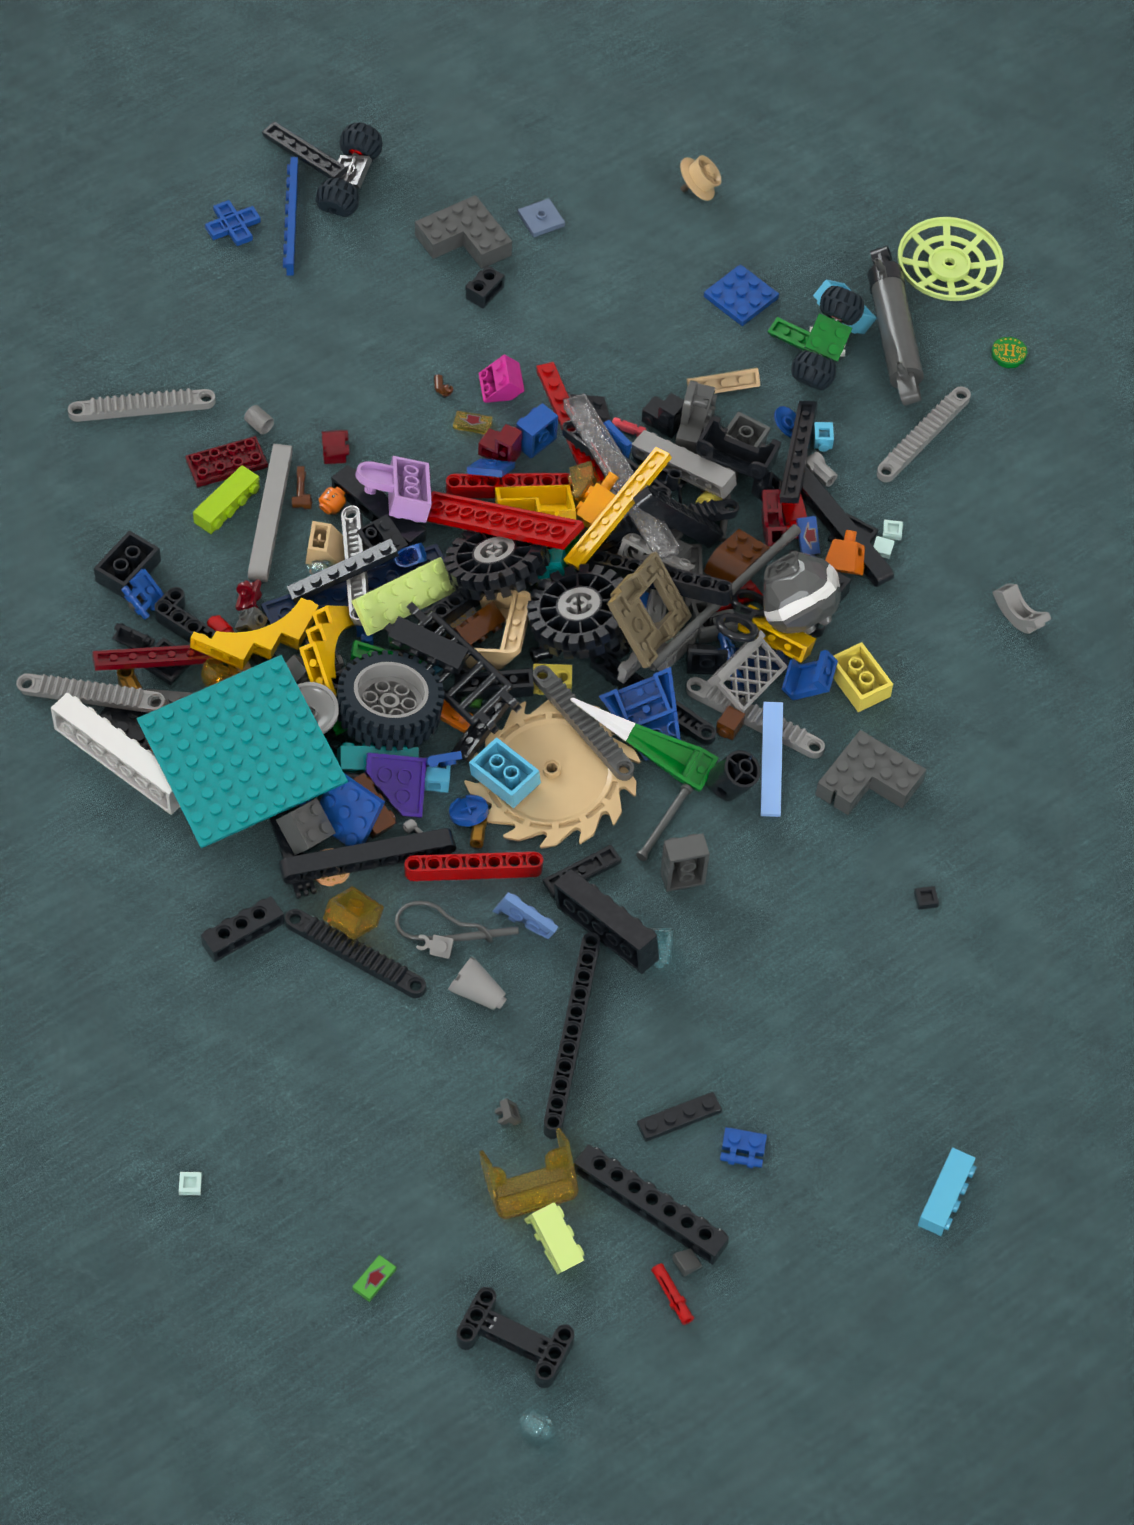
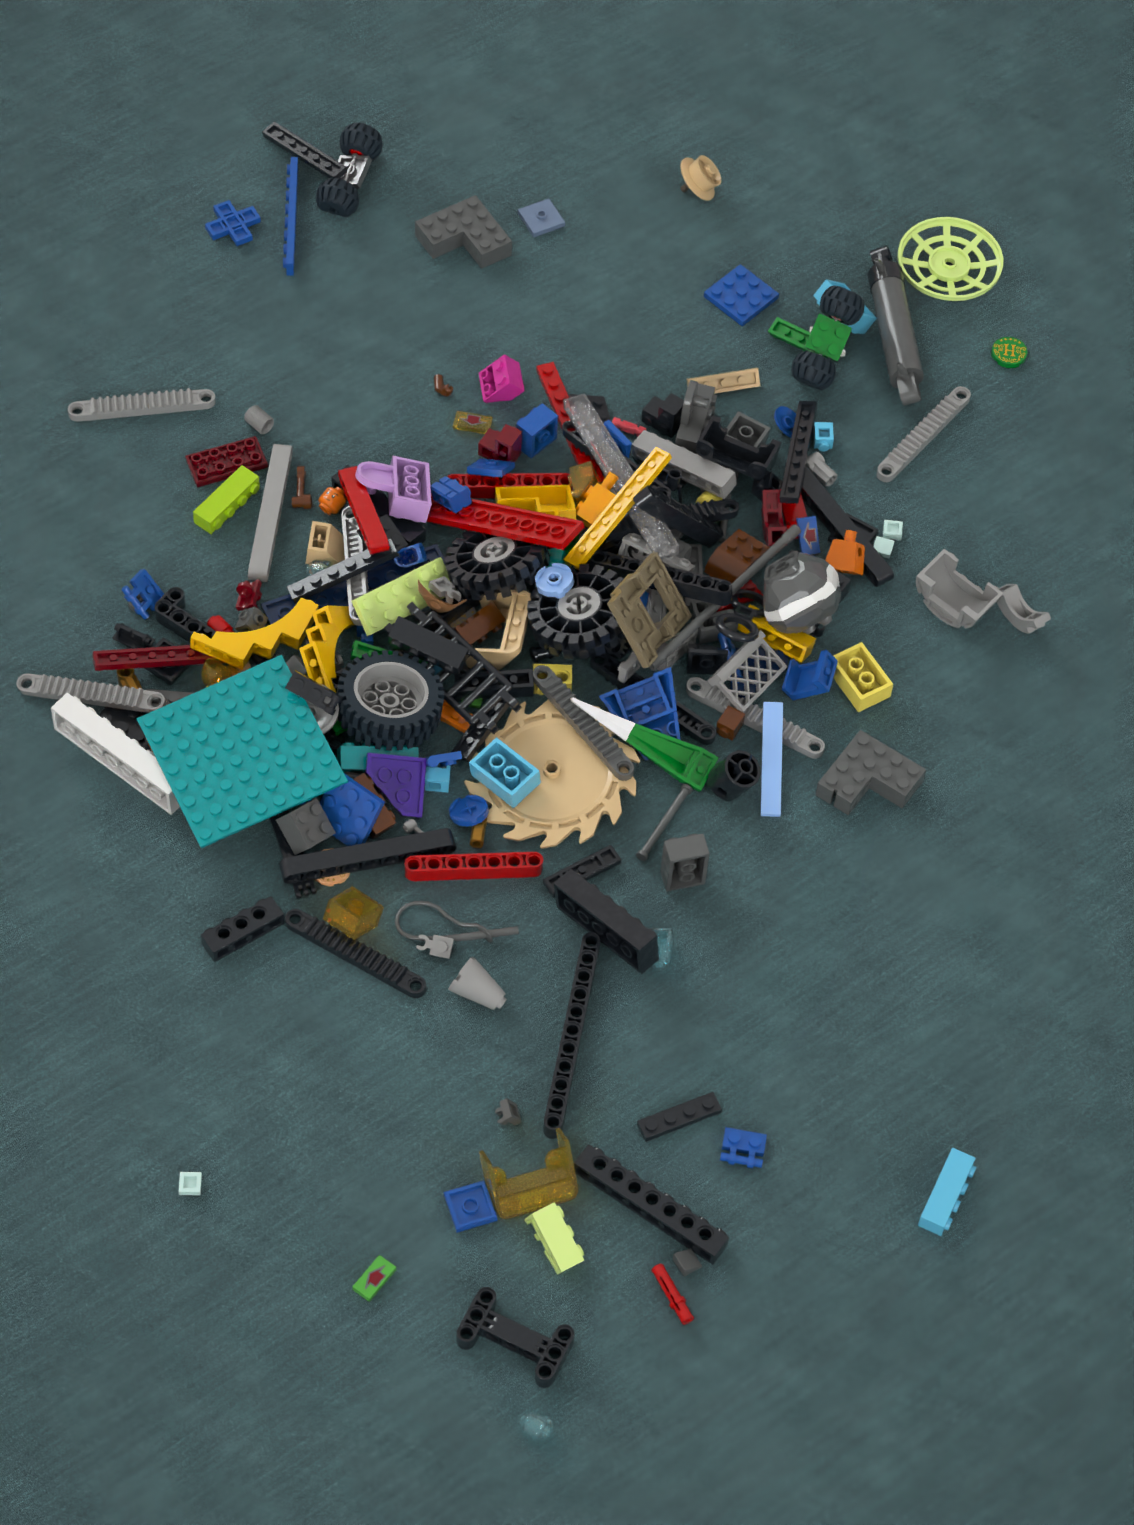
(125, 561): black brick -> none
(313, 692): none -> black plate
(334, 446): dark red cylinder -> none
(363, 511): none -> red beam
(435, 603): none -> medium nougat piece
(444, 588): none -> light grey plate
(451, 494): none -> blue brick
(470, 1206): none -> blue plate
(484, 286): black brick -> none
(521, 912): medium blue wing -> none
(558, 588): none -> light blue plate
(926, 897): black tile -> none
(952, 595): none -> light grey cylinder

